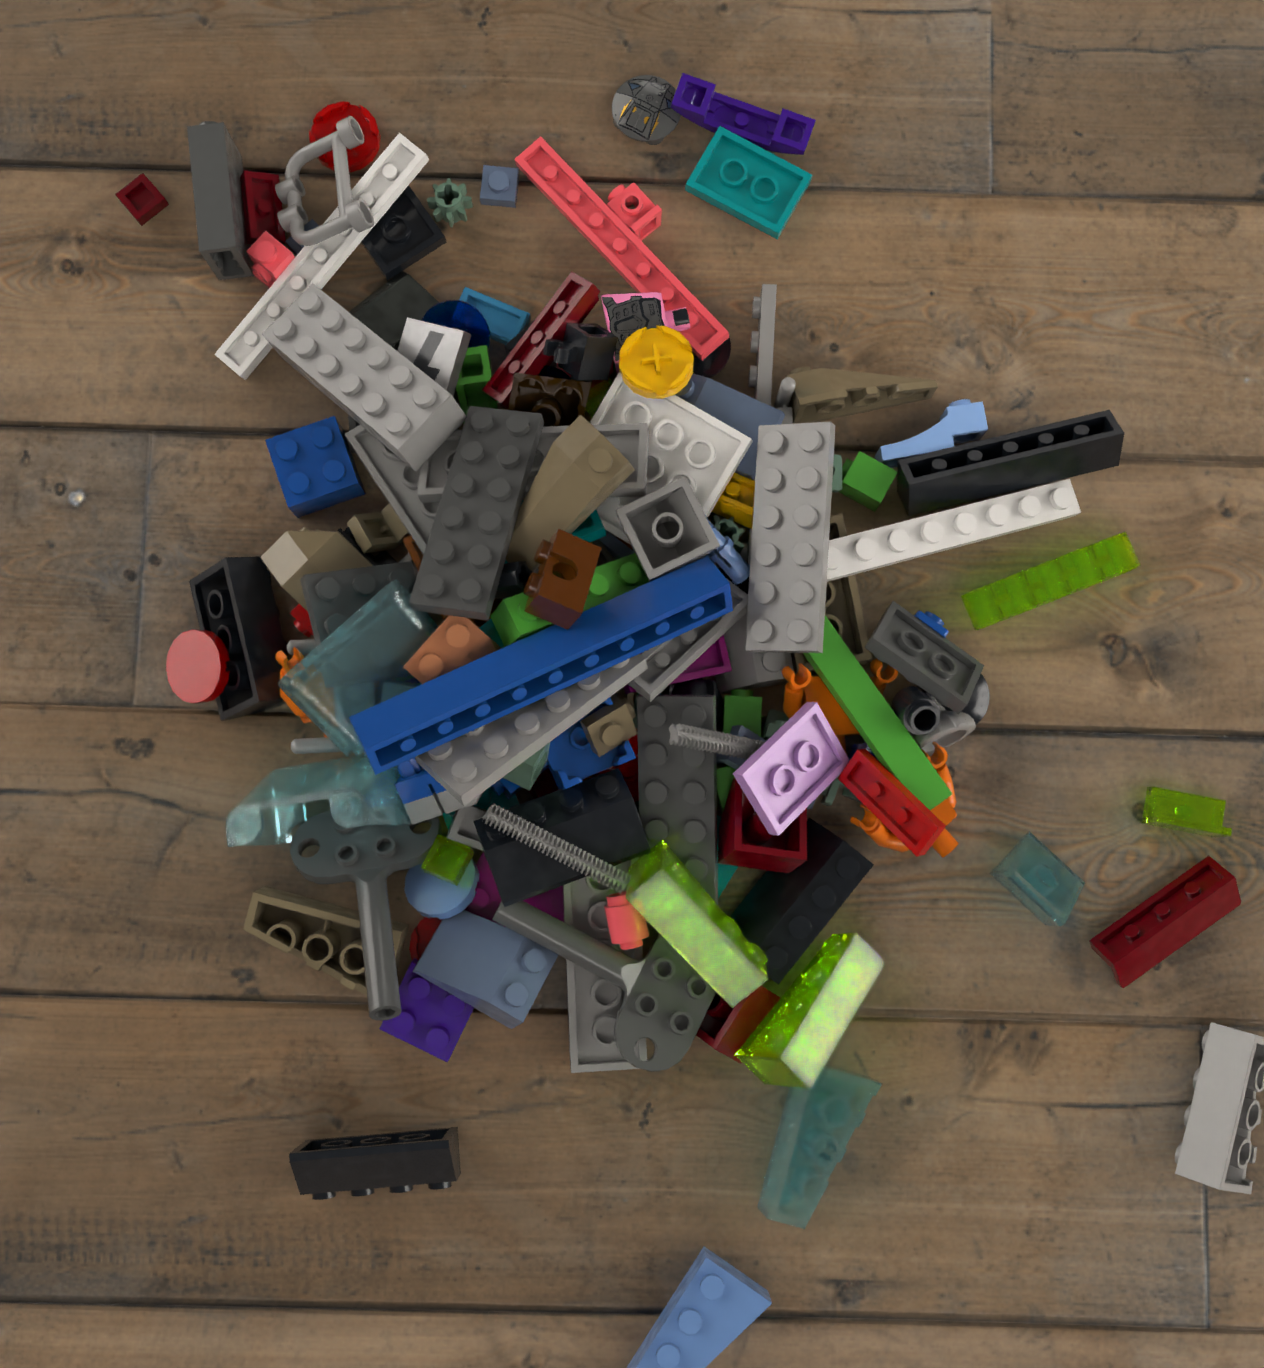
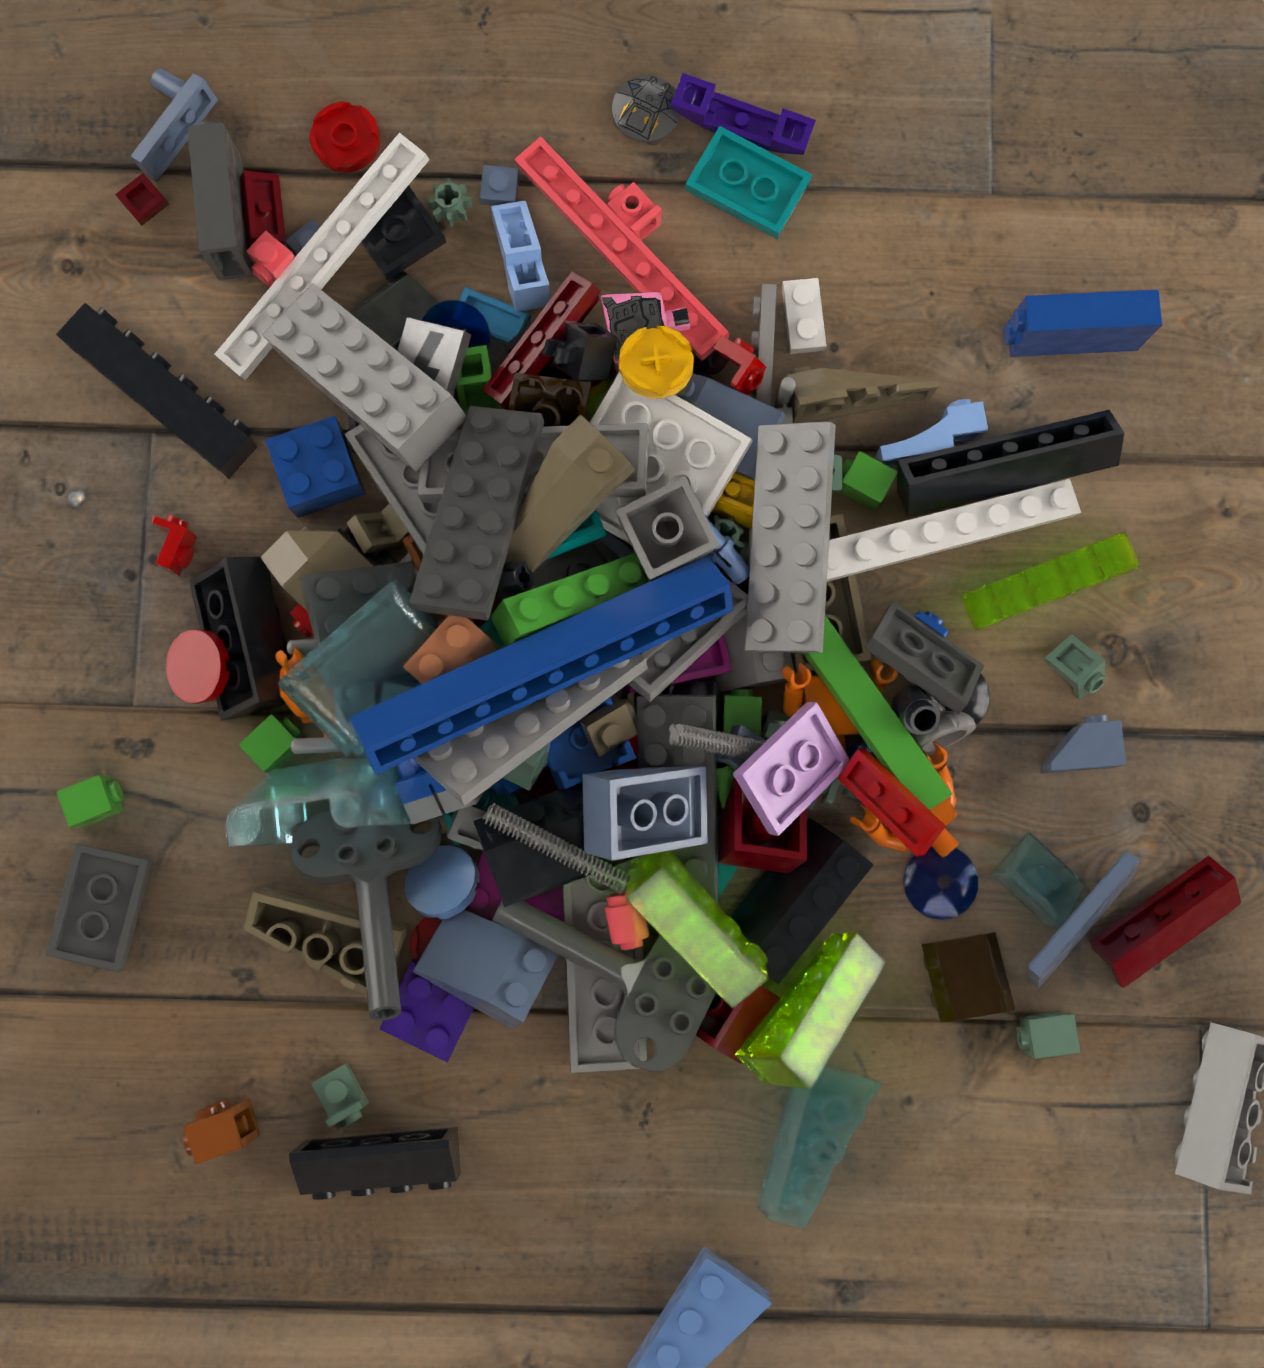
(91, 801): none -> bright green brick
(99, 907): none -> dark grey plate
(157, 390): none -> black brick
(169, 134): none -> sand blue piece
(177, 548): none -> red bracket
(220, 1130): none -> dark orange brick
(271, 742): none -> bright green brick
(340, 1096): none -> sand green bracket
(351, 213): light grey bar -> none
(447, 859): clear neon green plate -> none
(521, 256): none -> light blue slope
(562, 579): reddish brown brick -> none
(644, 810): none -> sand blue slope
(750, 367): none -> red bracket
(803, 316): none -> white plate
(923, 890): none -> clear blue dish
(967, 977): none -> dark brown slope
(1048, 1034): none -> sand green brick
(1078, 666): none -> sand green bracket
(1082, 919): none -> sand blue tile
(1083, 323): none -> blue brick
(1089, 747): none -> sand blue slope
(1185, 812): clear neon green panel -> none

